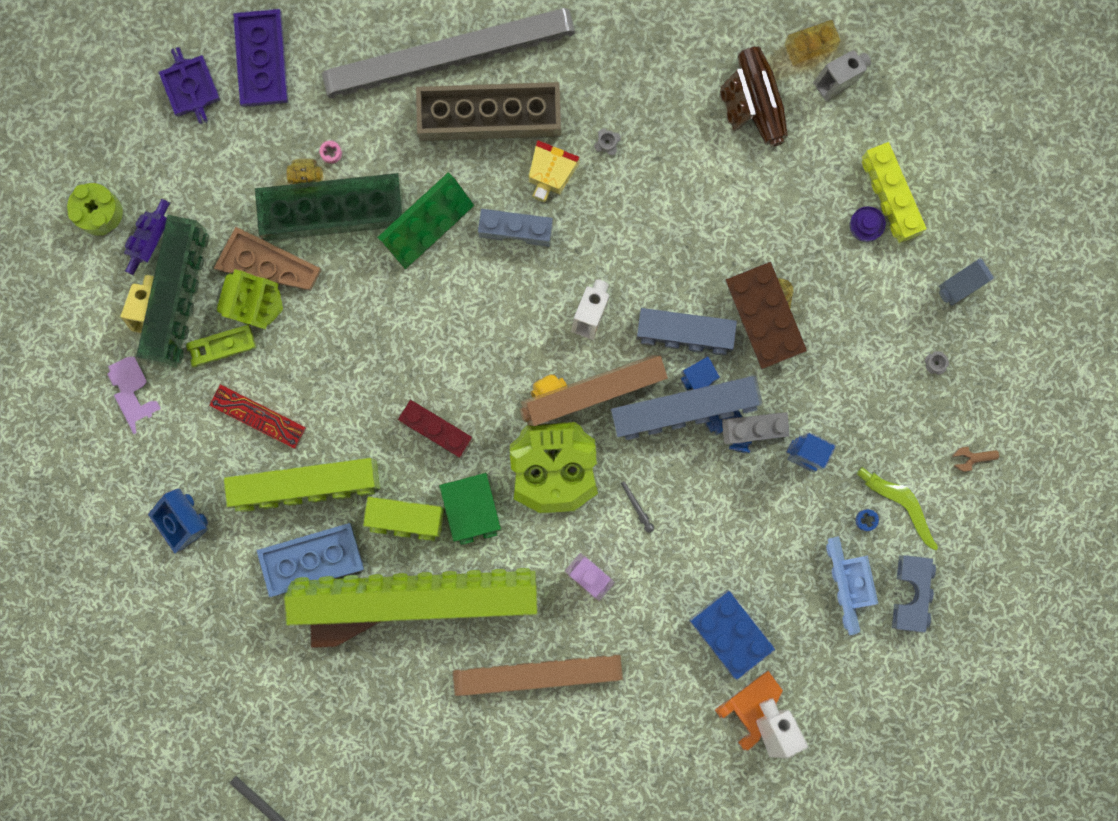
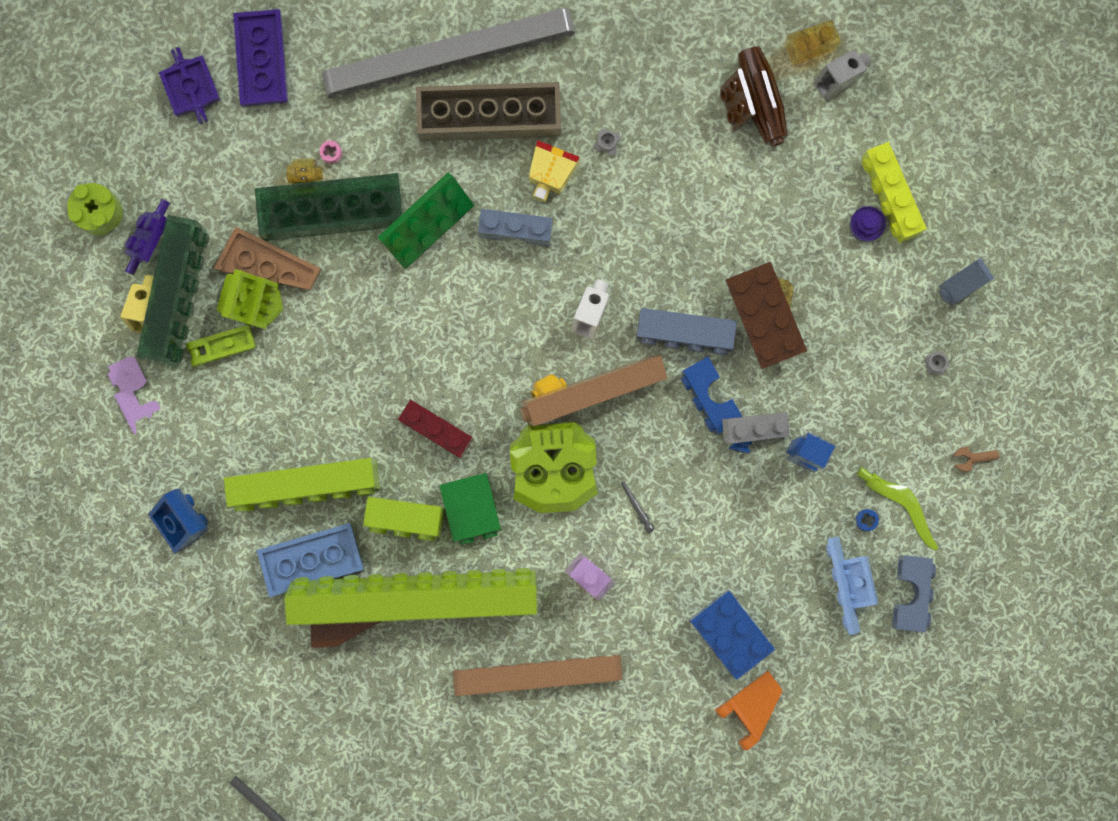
(257, 416): red tile -> none
(687, 406): sand blue brick -> none
(780, 731): white torso -> none

